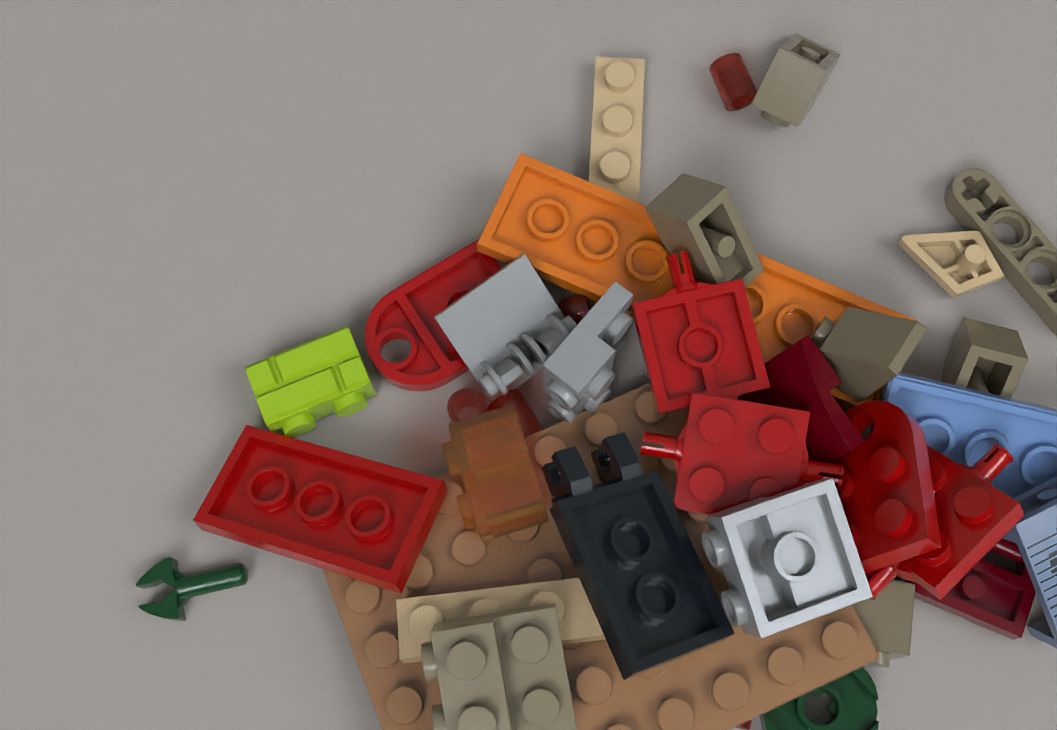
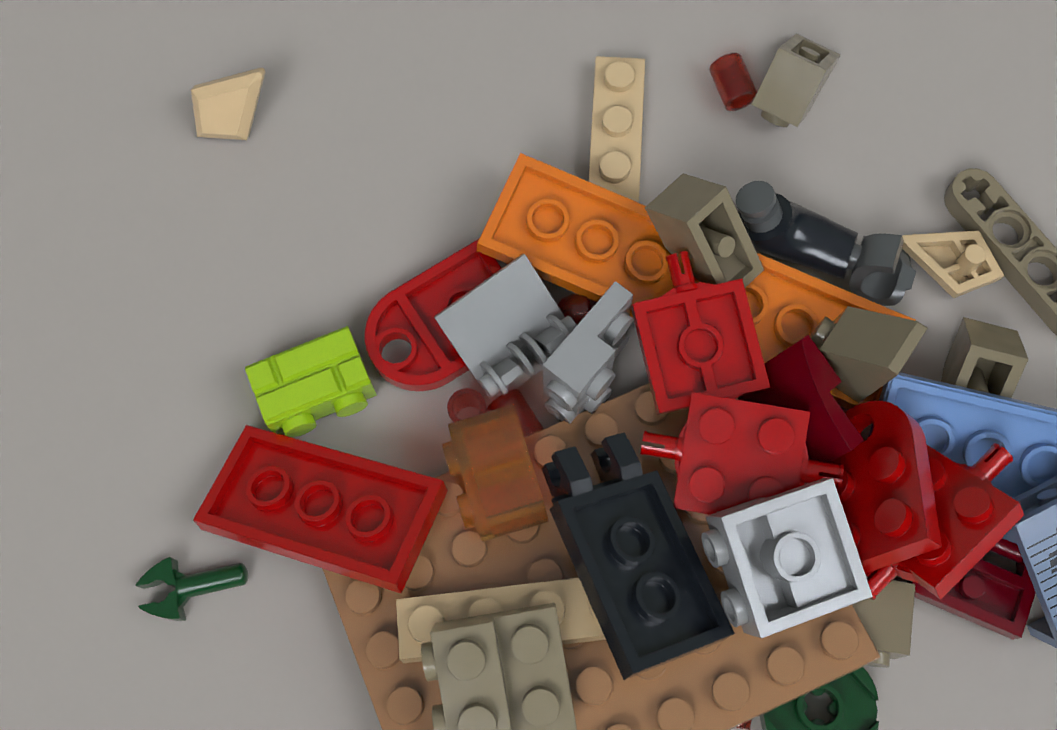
(227, 105): none -> tan piece
(809, 239): none -> piece

